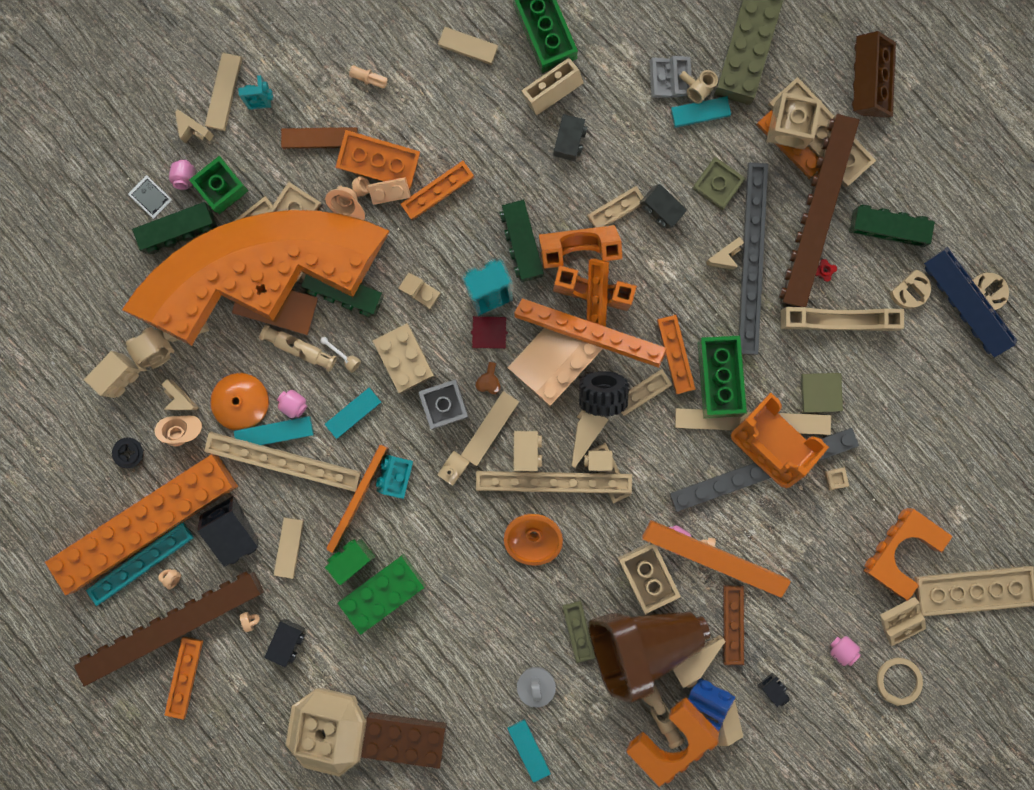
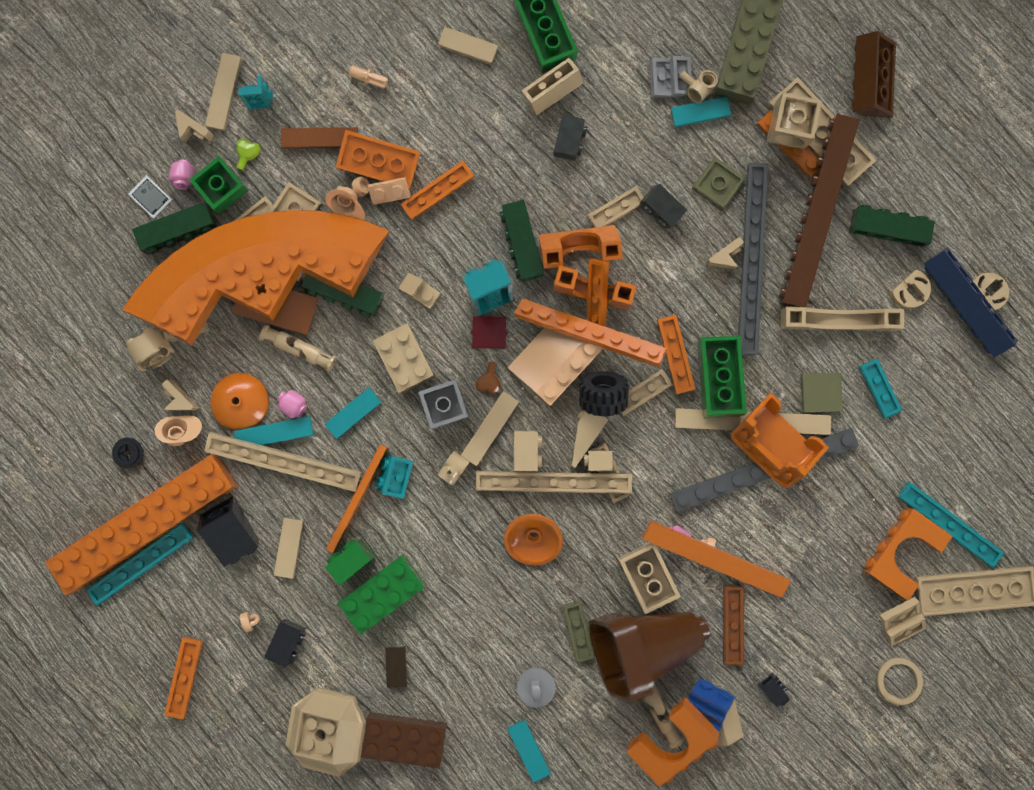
(113, 375): tan brick -> none
(168, 629): reddish brown brick -> none
(171, 579): light nougat tile -> none
(246, 152): none -> lime rock
(351, 362): hinge -> none
(396, 666): none -> dark brown tile
(694, 667): tan slope -> none
(826, 276): red plate -> none
(836, 478): tan tile -> none
(845, 651): bright pink head -> none
(880, 388): none -> teal tile
(961, 532): none -> teal tile

